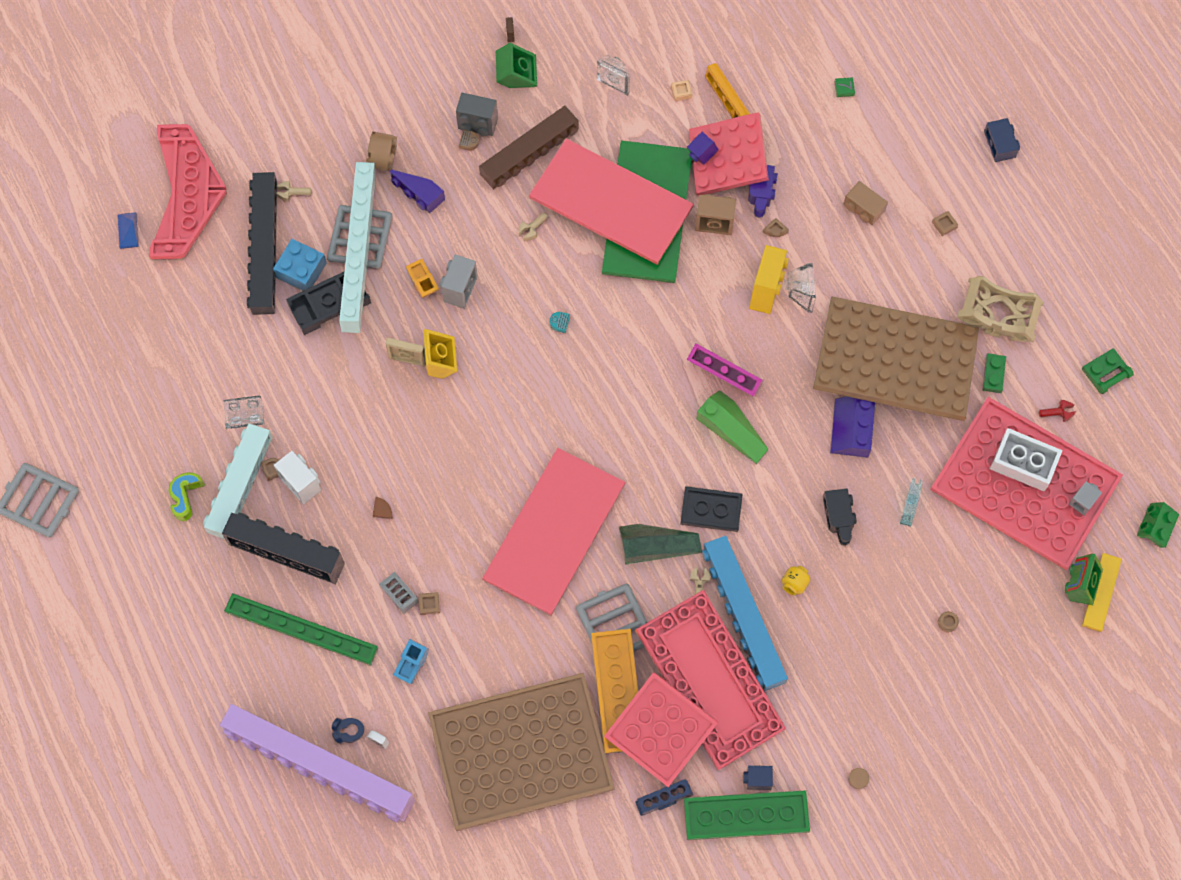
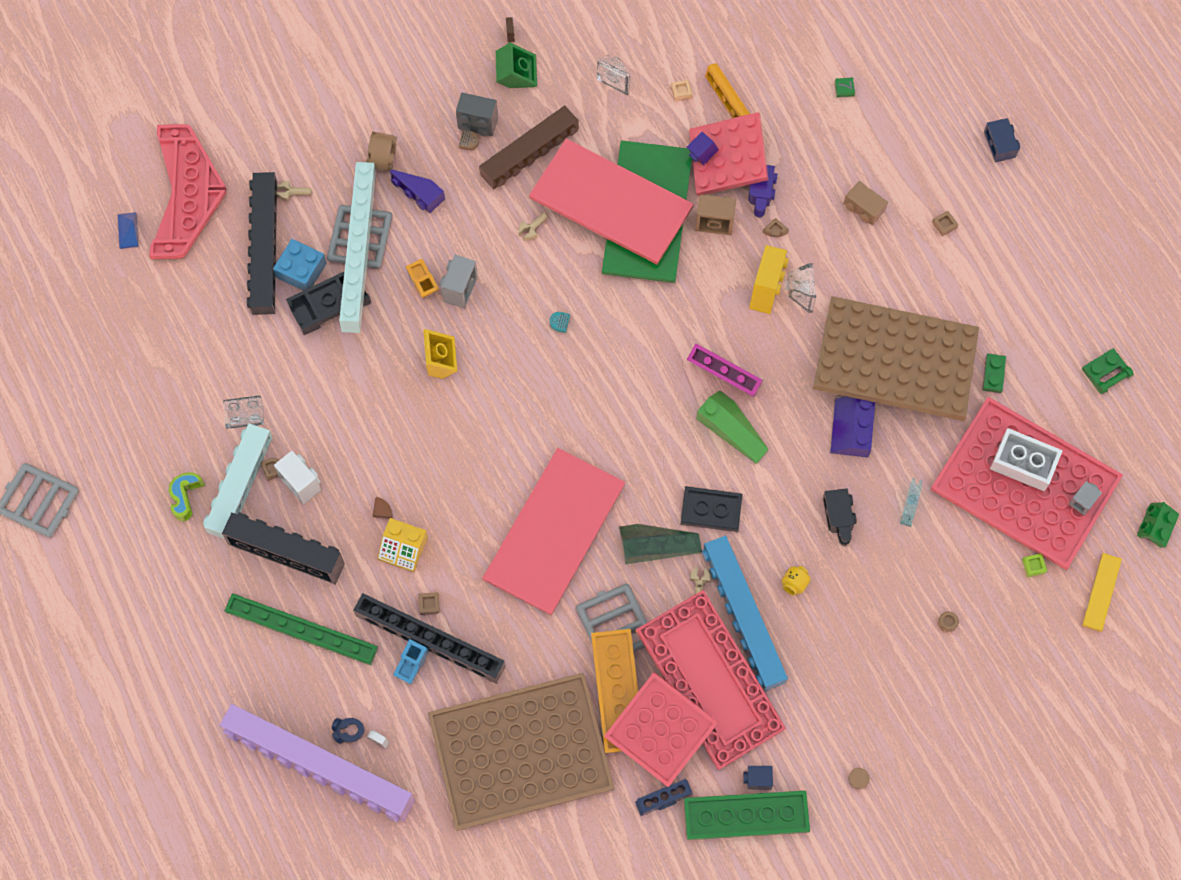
(402, 545): none -> yellow slope
(406, 352): tan tile -> none
(412, 601): light grey slope -> none
(435, 640): none -> black brick
(975, 316): tan fence -> none
(1034, 565): none -> lime tile
(1059, 411): red bar -> none
(1084, 579): green slope -> none

